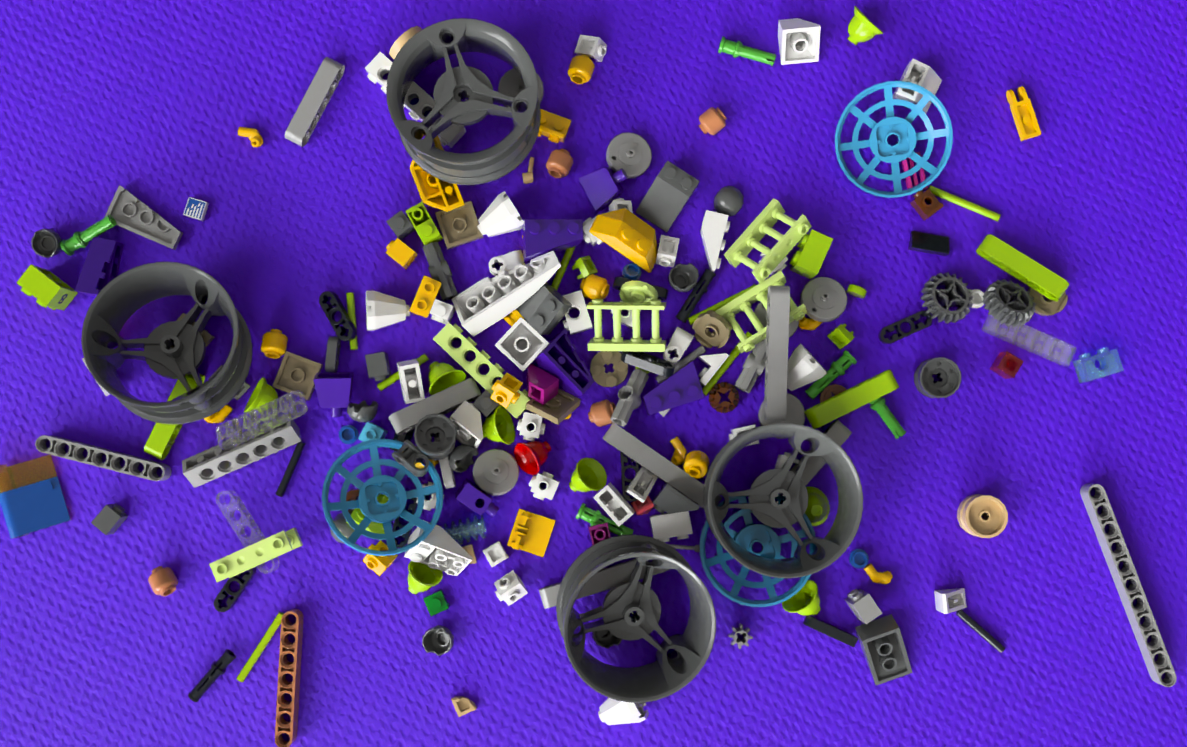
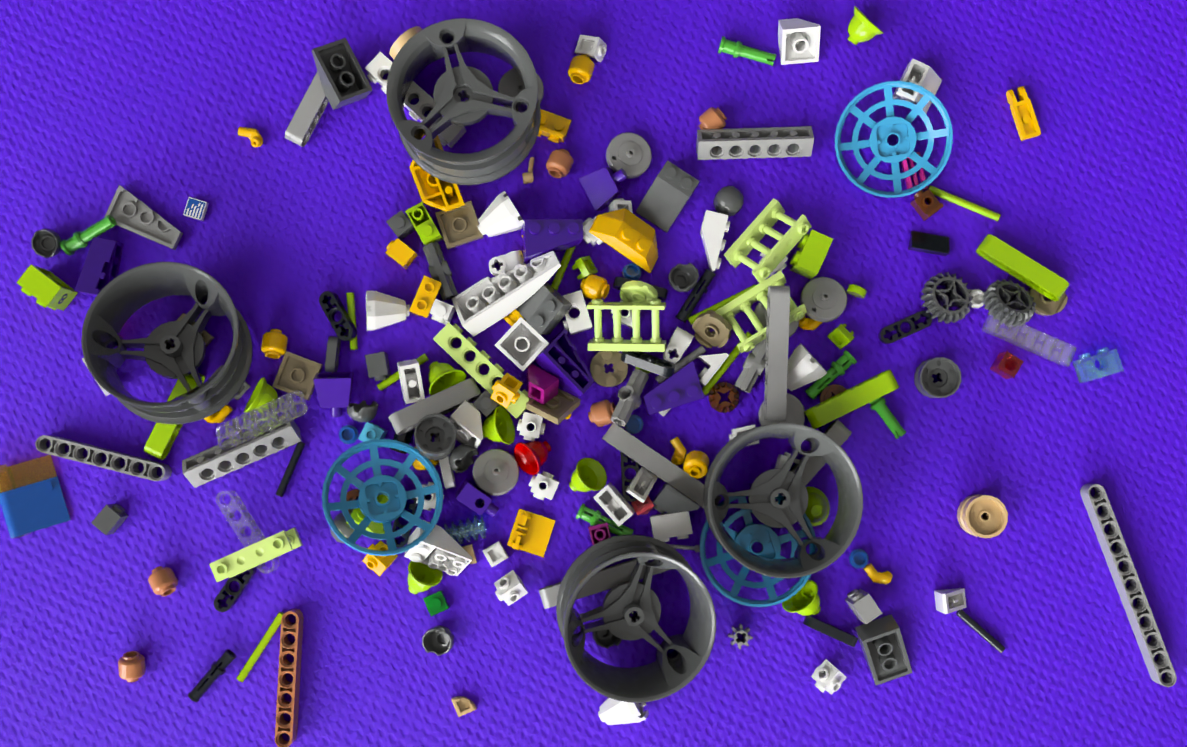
(131, 666): none -> nougat head
(340, 74): none -> dark grey slope
(408, 456): dark grey piece -> none
(634, 424): none -> blue plate
(667, 251): white bracket -> none
(754, 143): none -> light grey brick
(828, 677): none -> white brick

